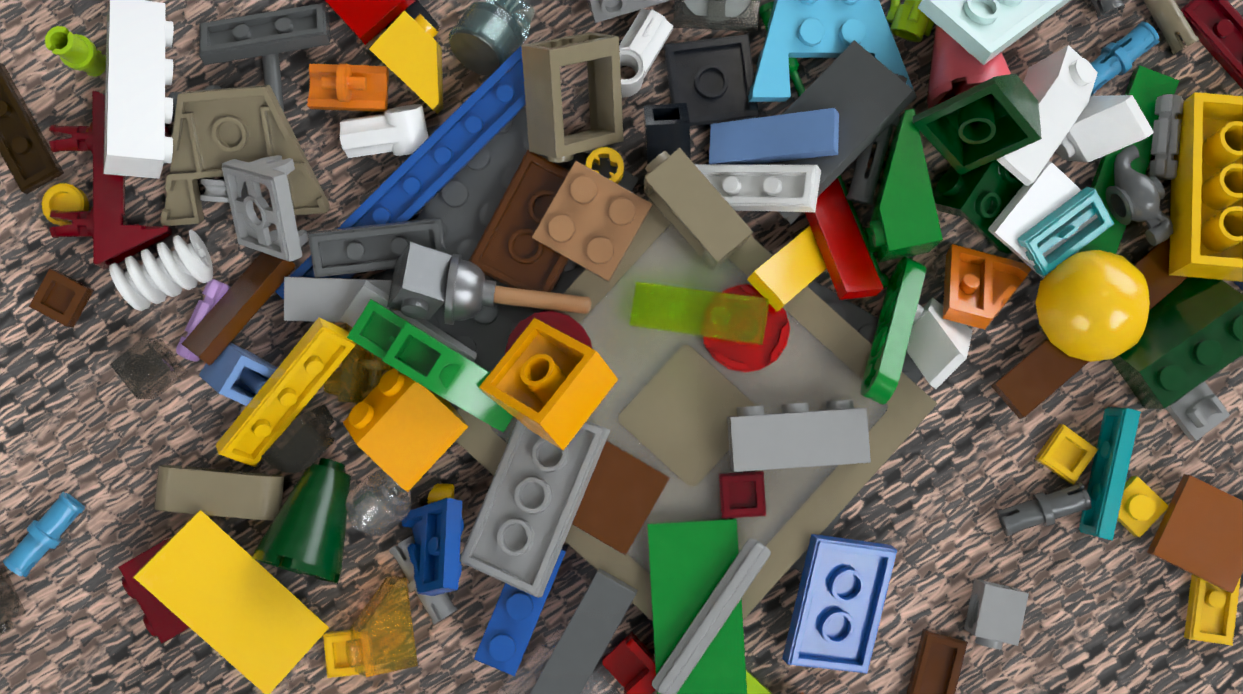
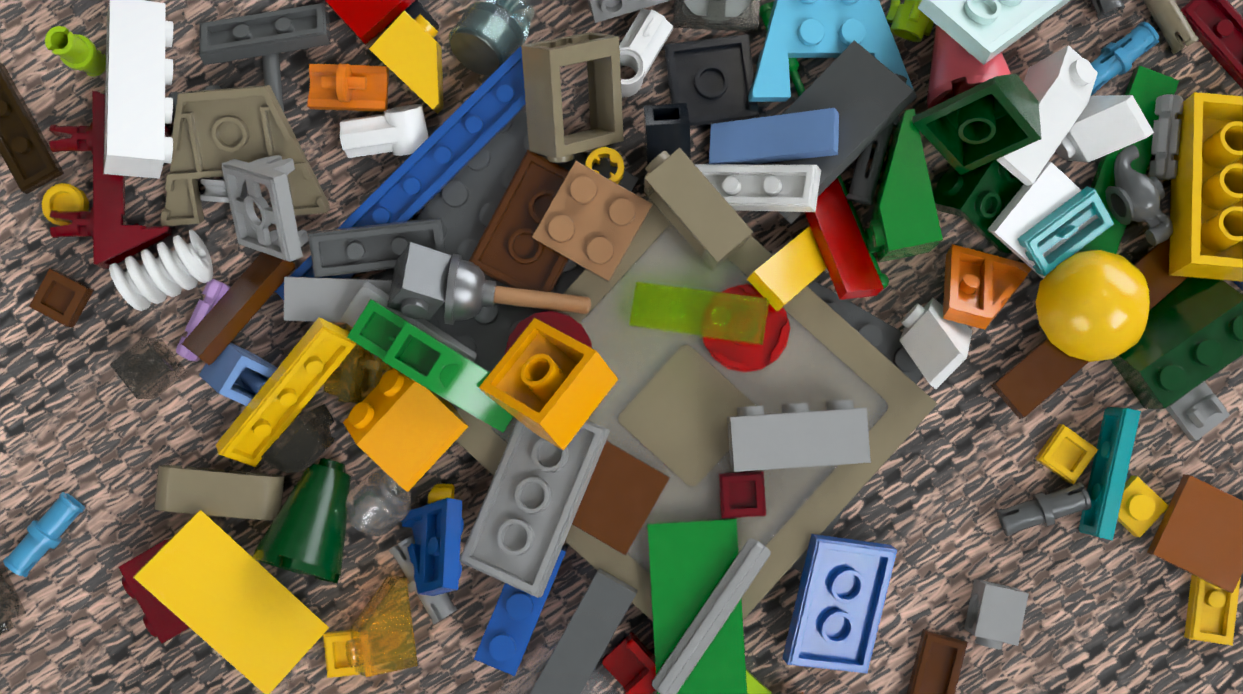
(893, 331): green beam -> none

